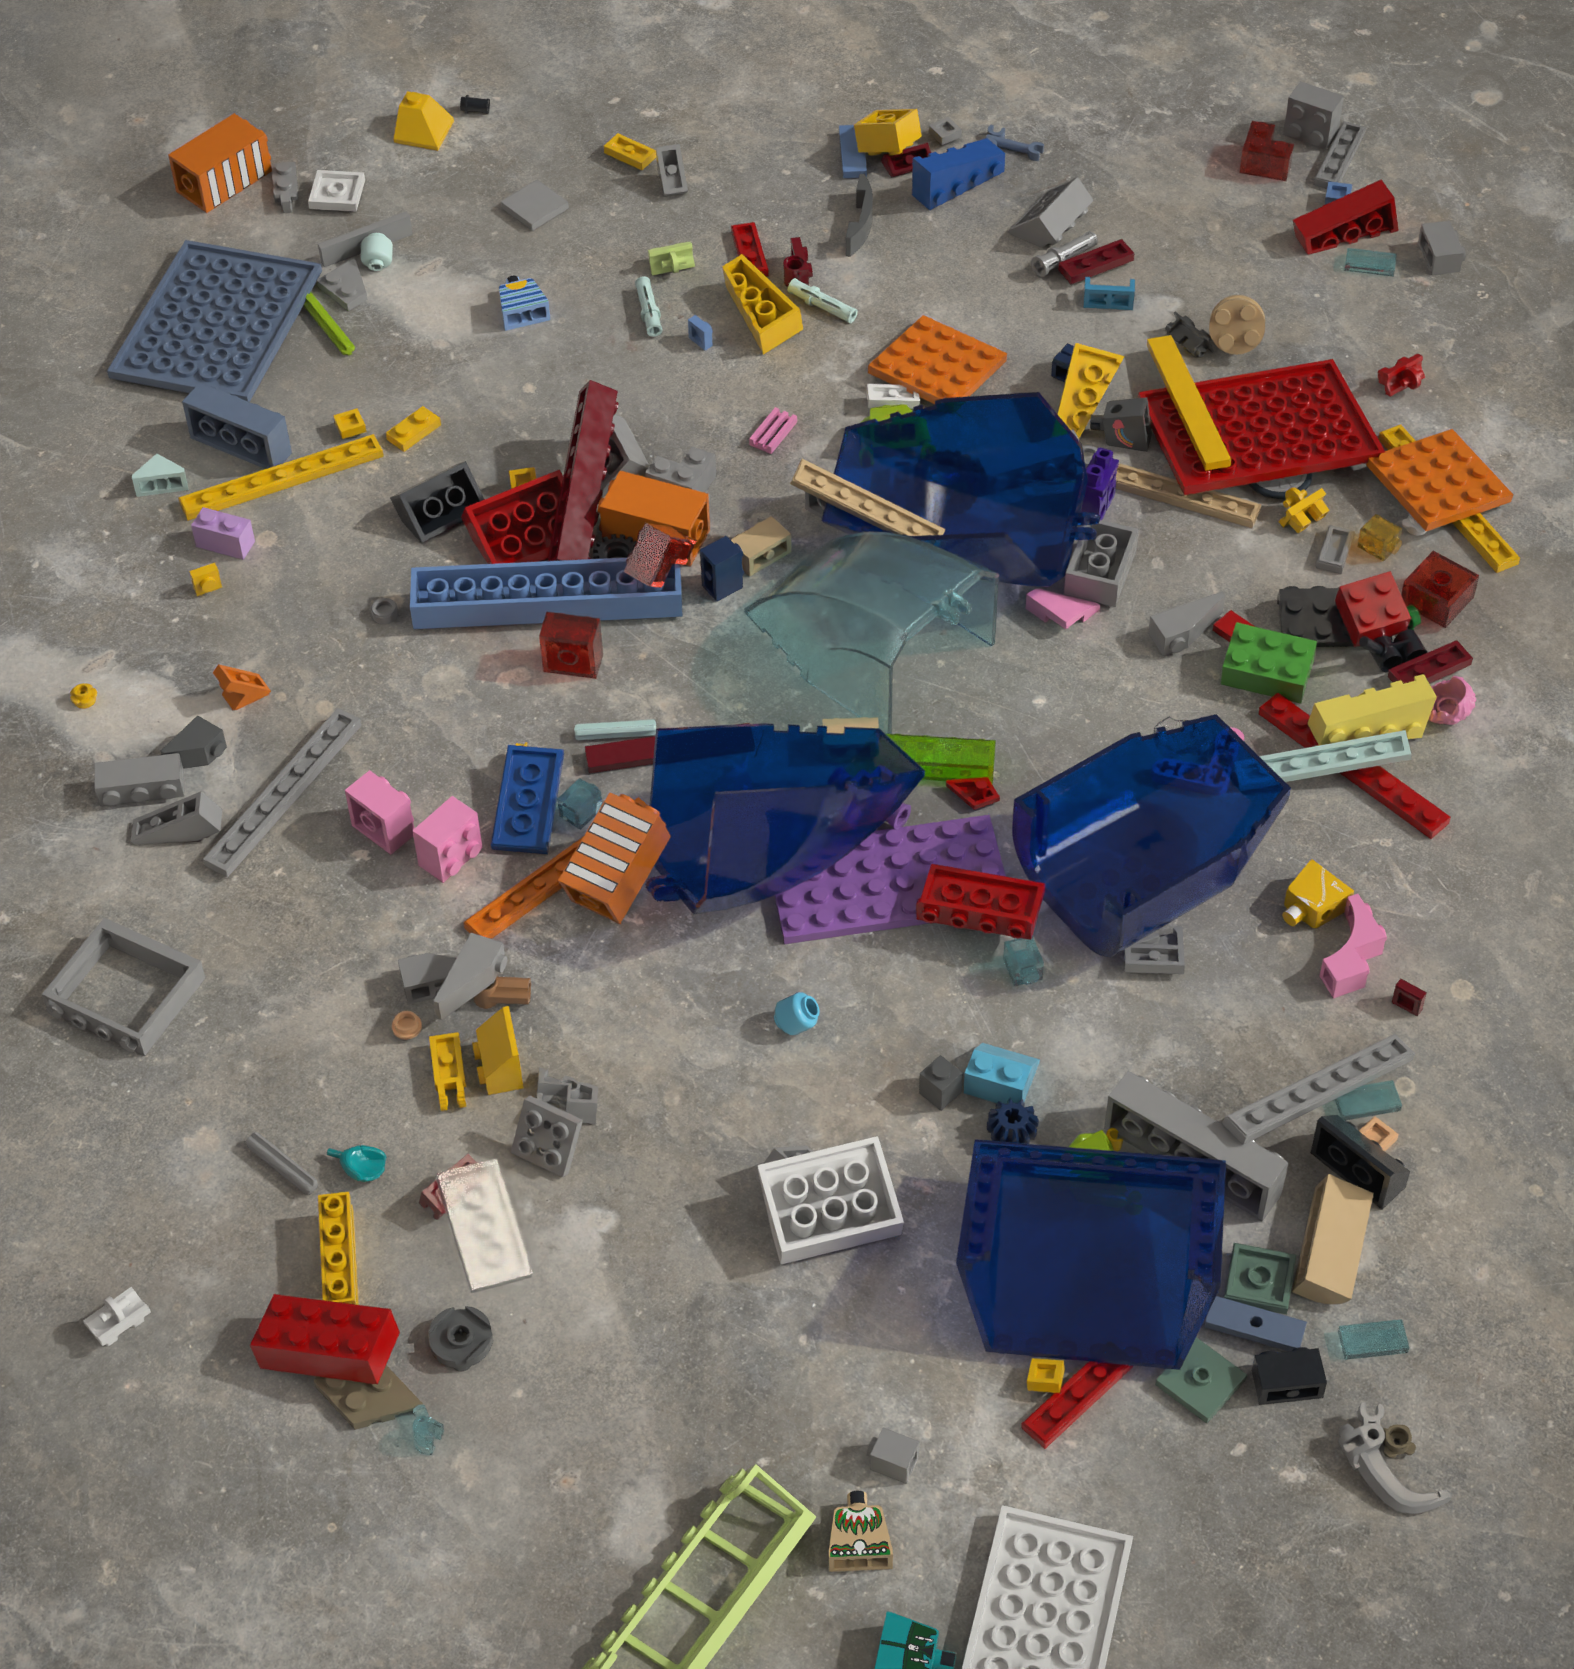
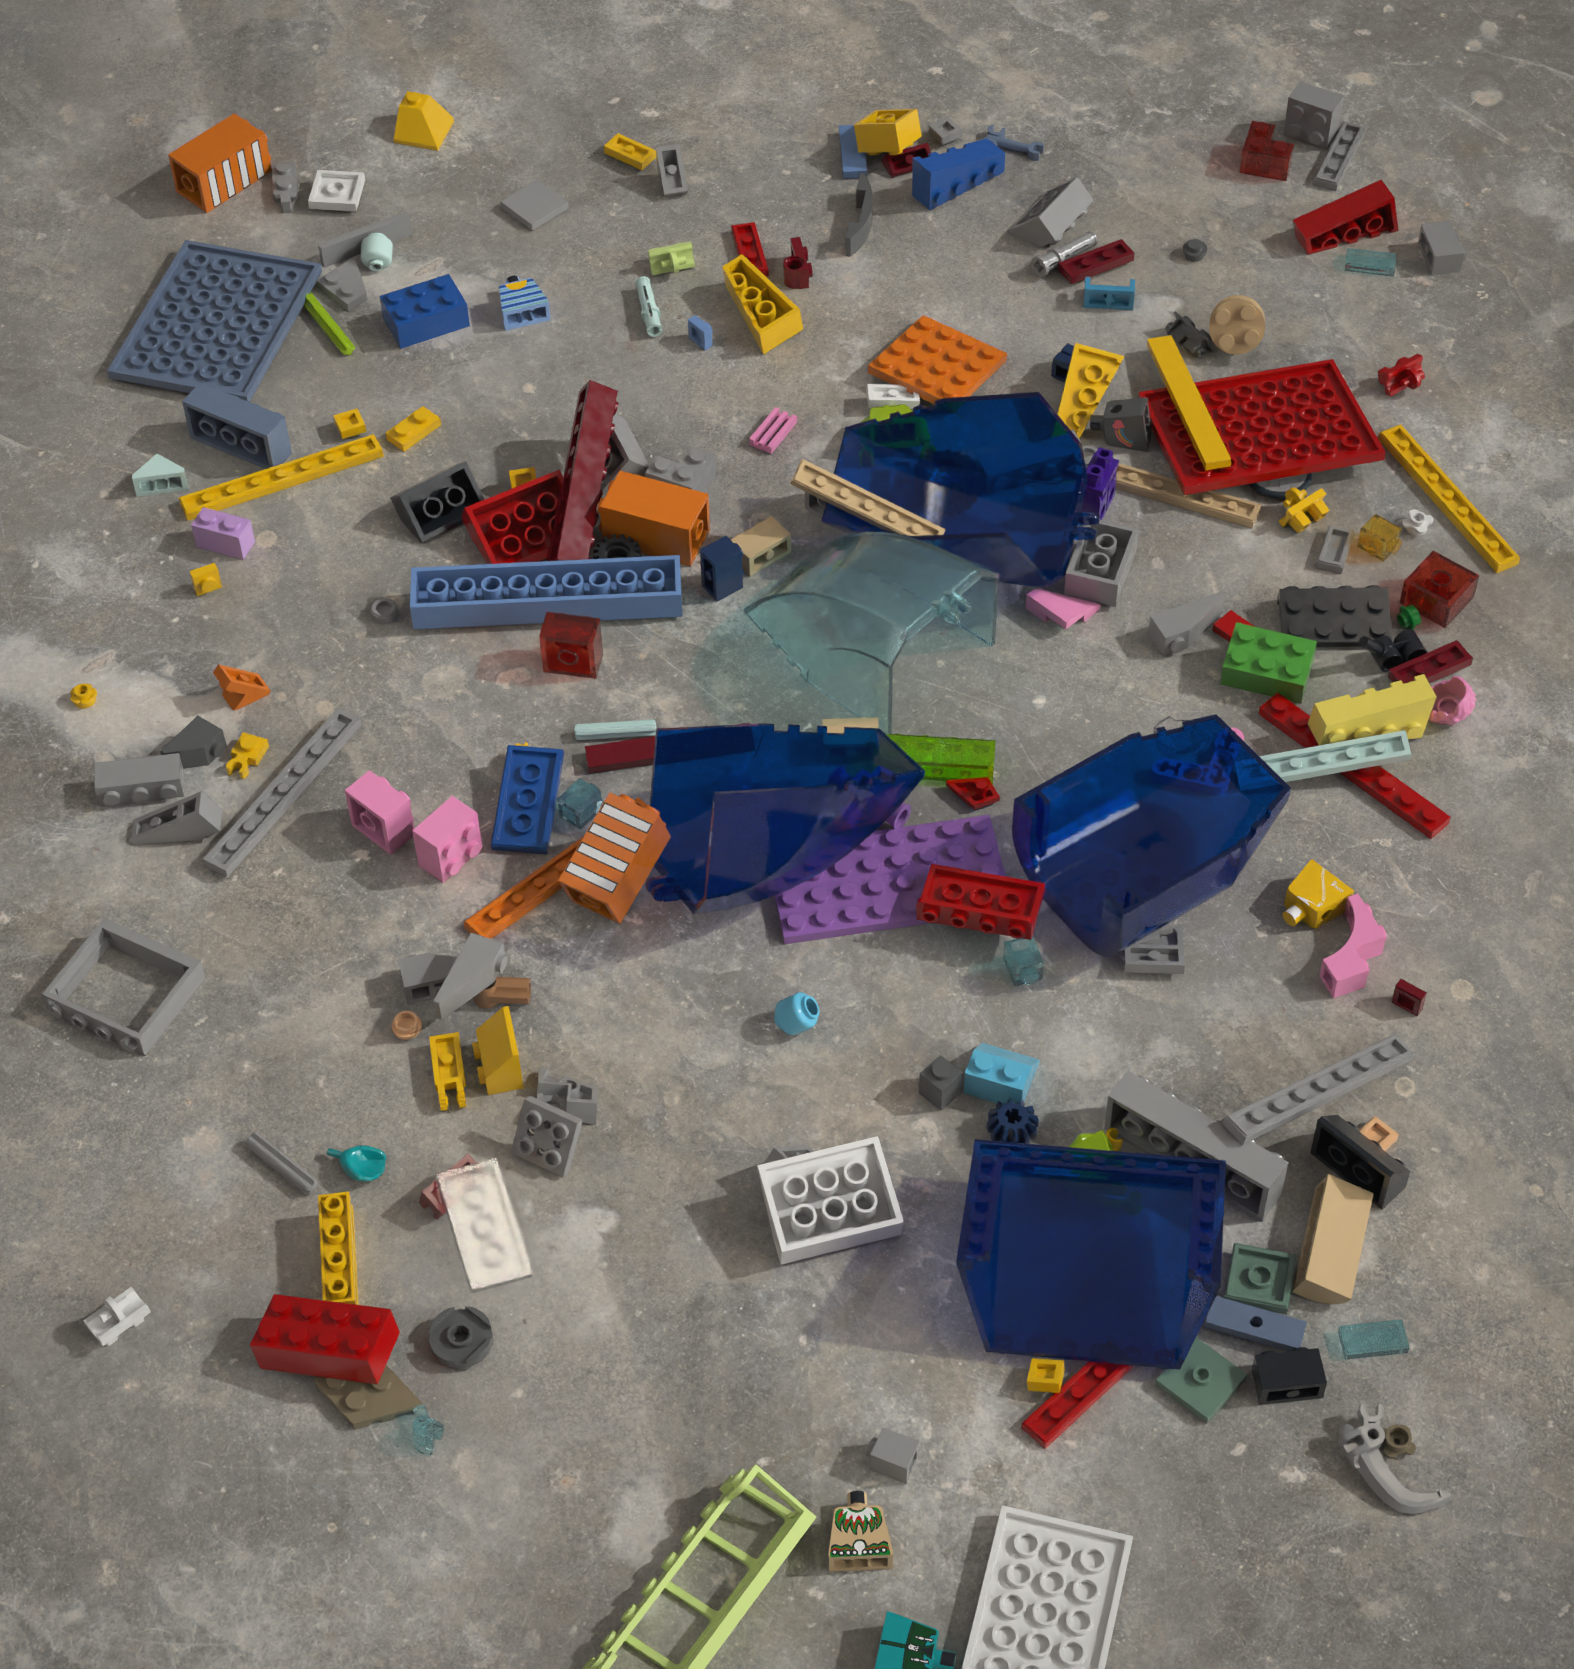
(246, 752): none -> yellow plate
(424, 311): none -> blue brick
(471, 104): black pin -> none
(656, 552): clear red brick -> none
(844, 311): light aqua pin -> none
(1194, 250): none -> dark grey plate
(1336, 191): medium blue plate -> none
(1369, 1101): clear light blue tile -> none
(1372, 608): red brick -> none
(1439, 480): orange plate -> none

